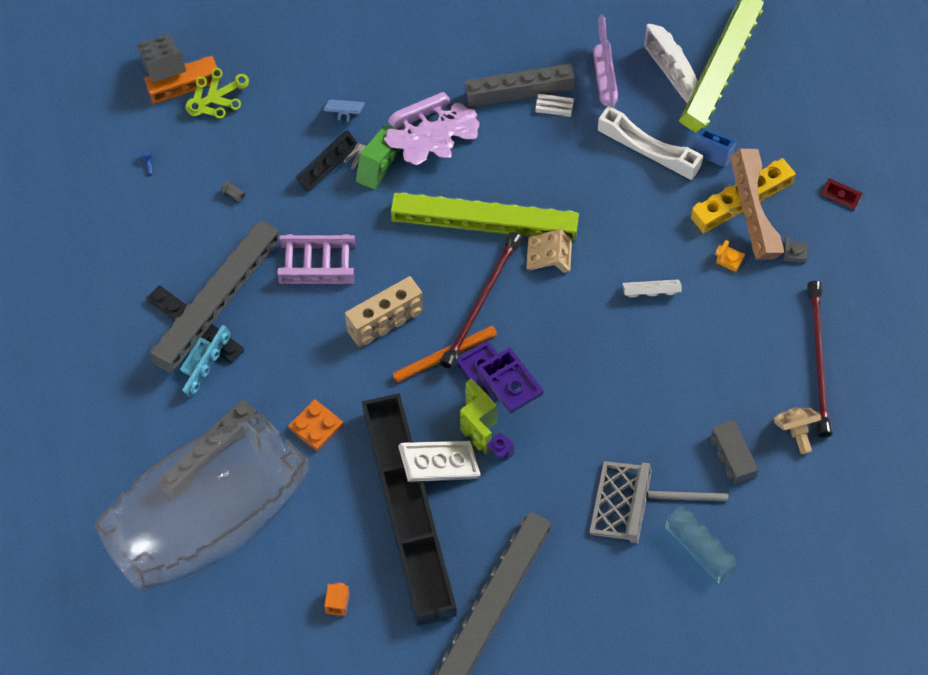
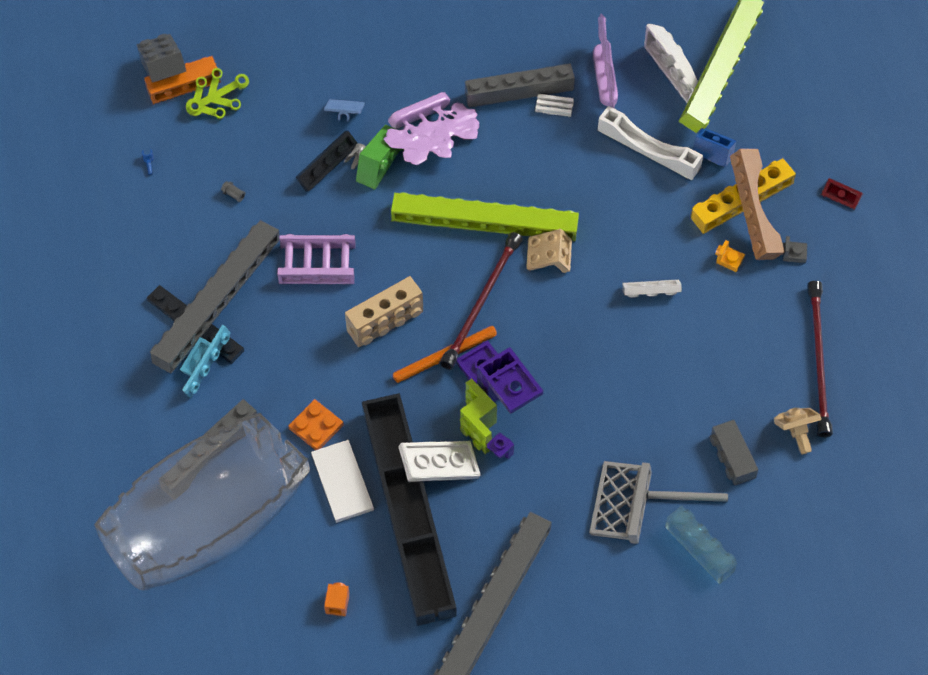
(342, 481): none -> white tile

